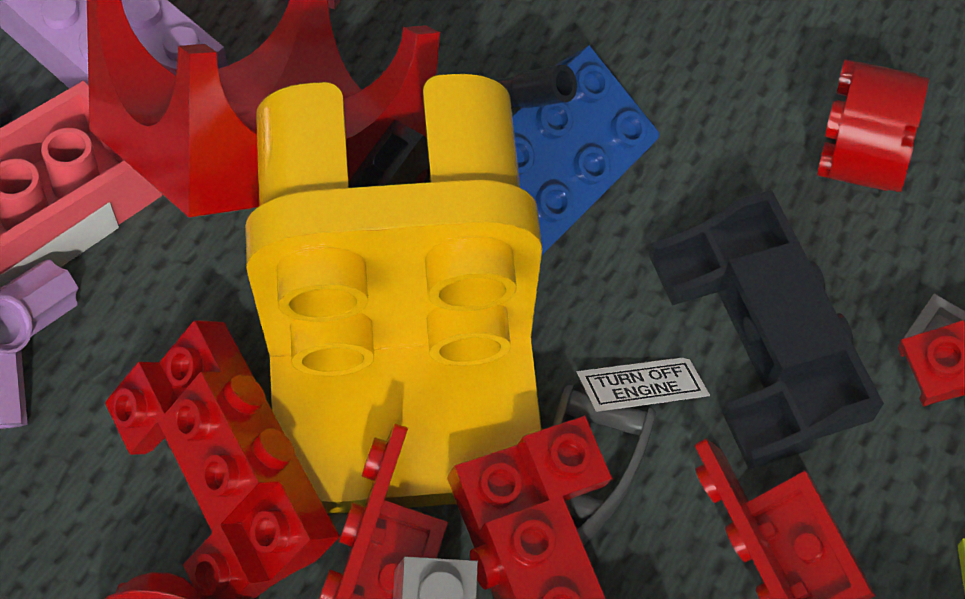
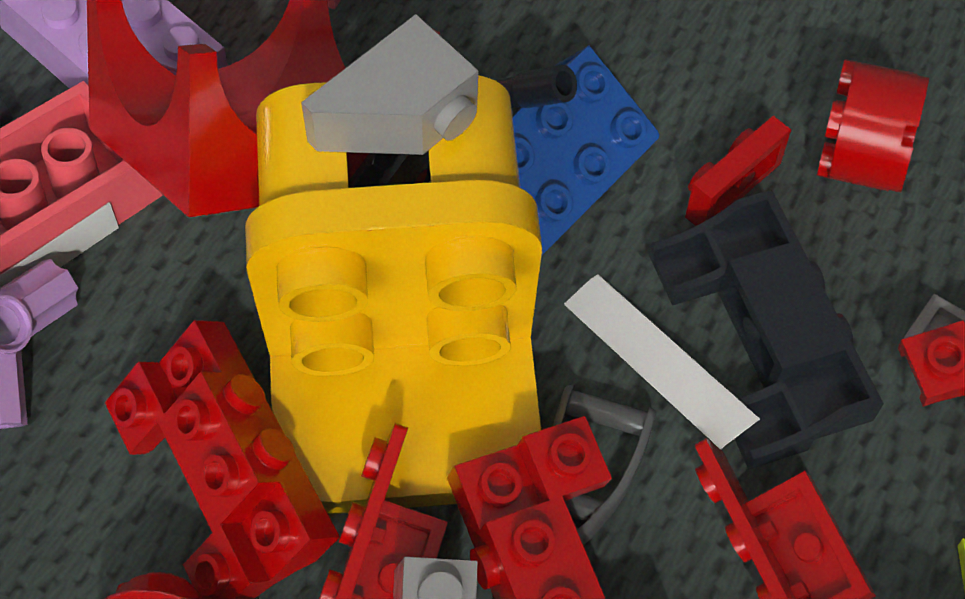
(395, 97): none -> light grey slope
(642, 384): white sticker -> none
(661, 362): none -> white sticker
(746, 164): none -> red plate

